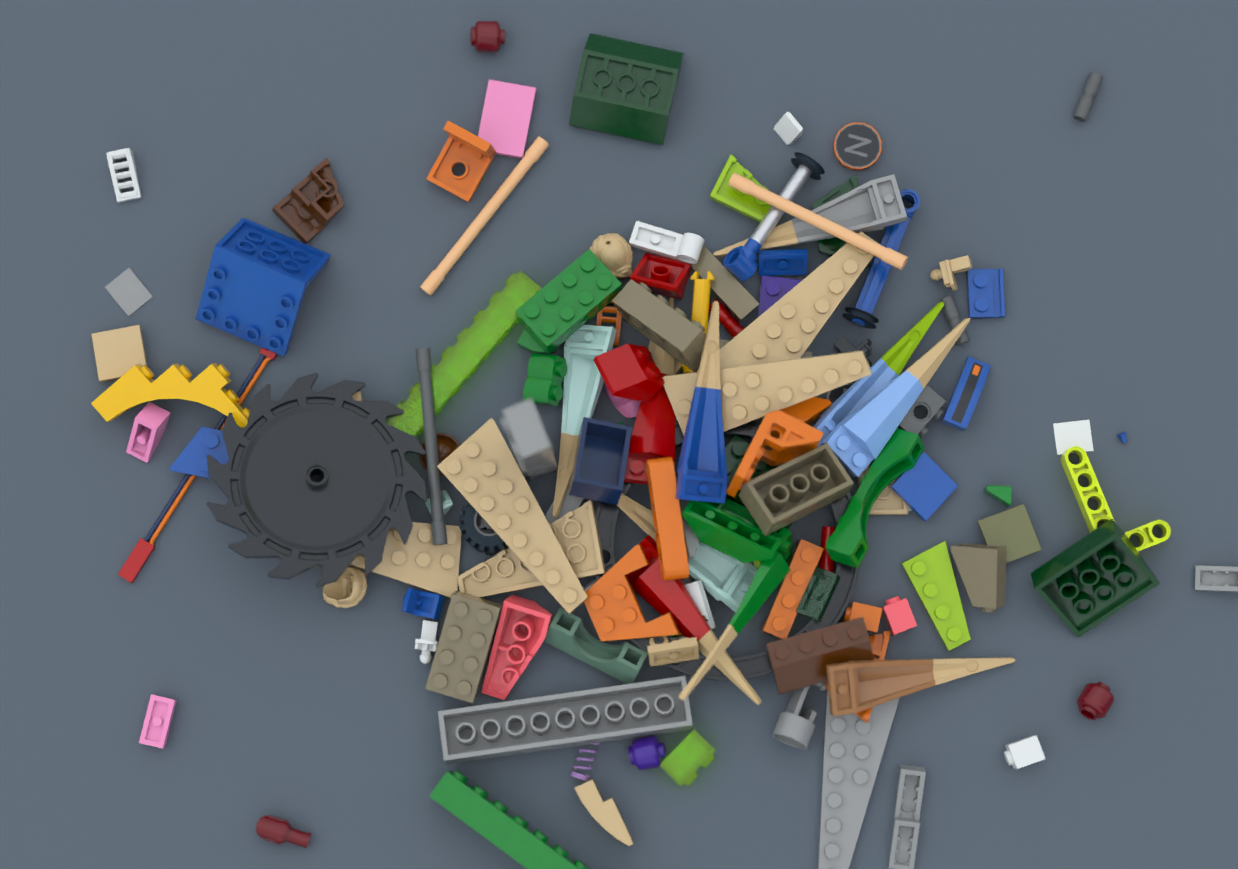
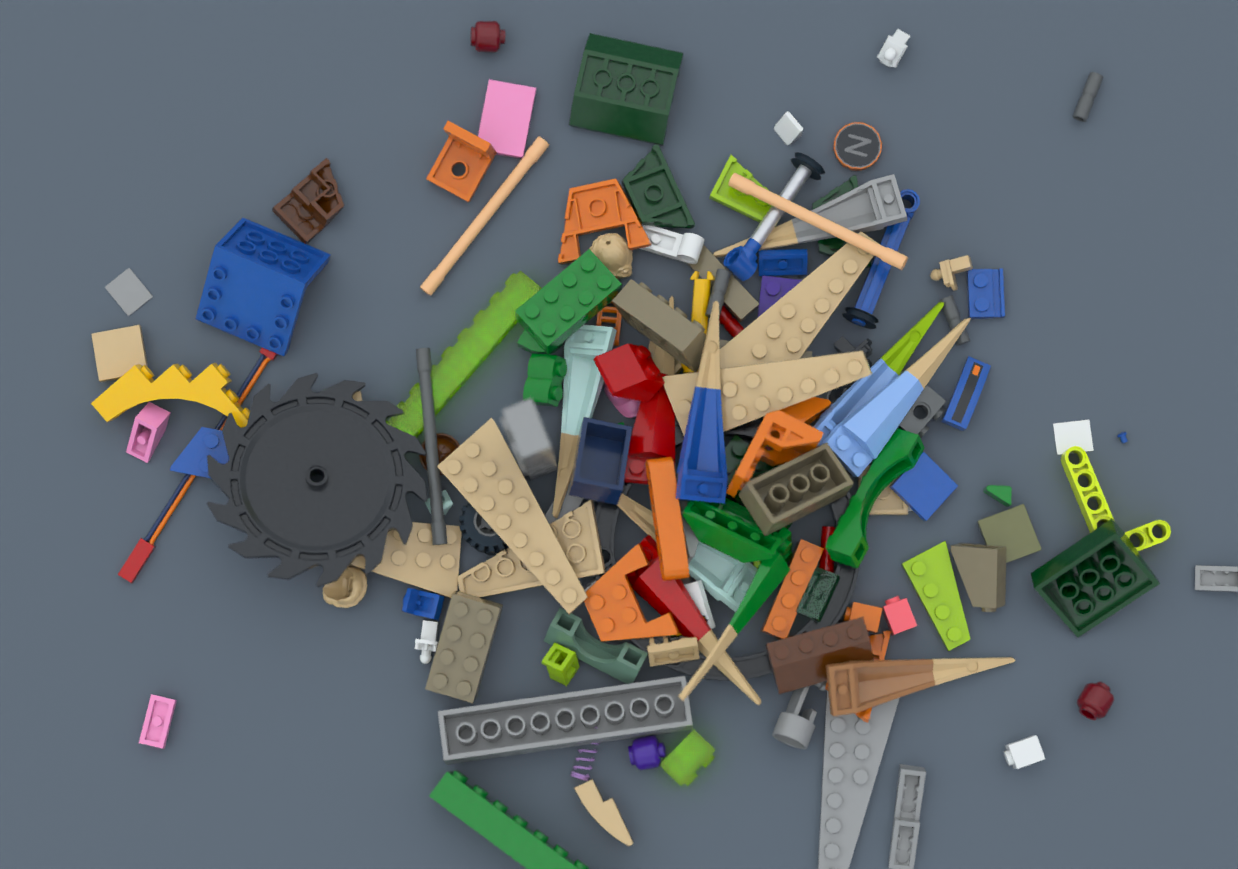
(120, 154): white slope -> none
(279, 830): dark red arm -> none
(517, 639): coral wedge -> none
(561, 663): none -> lime brick
(597, 209): none -> orange wing
(656, 194): none -> dark green wing
(662, 275): red slope -> none
(718, 290): none -> dark grey piece
(893, 48): none -> white piece

